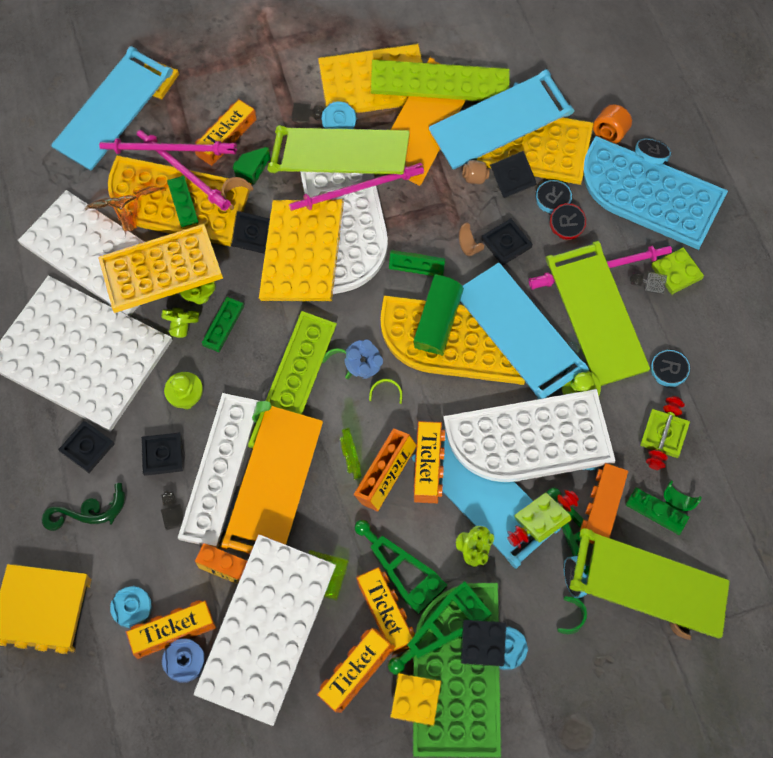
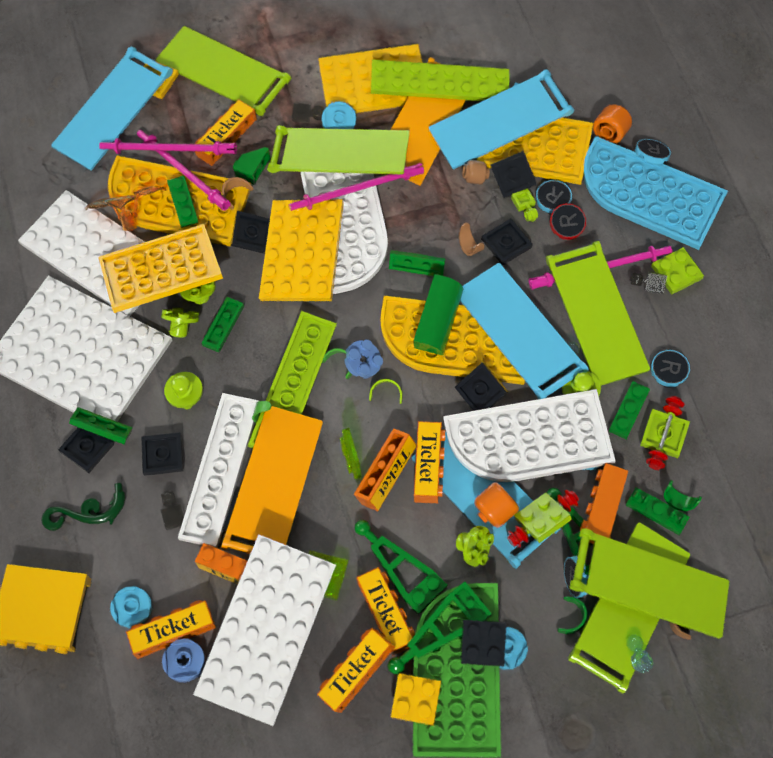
(100, 425): none -> green plate
(222, 69): none -> lime flag
(481, 388): none -> black plate
(495, 505): none -> orange head
(524, 201): none -> lime plate
(612, 623): none -> lime flag
(629, 410): none -> green plate
(640, 659): none -> clear light blue plate

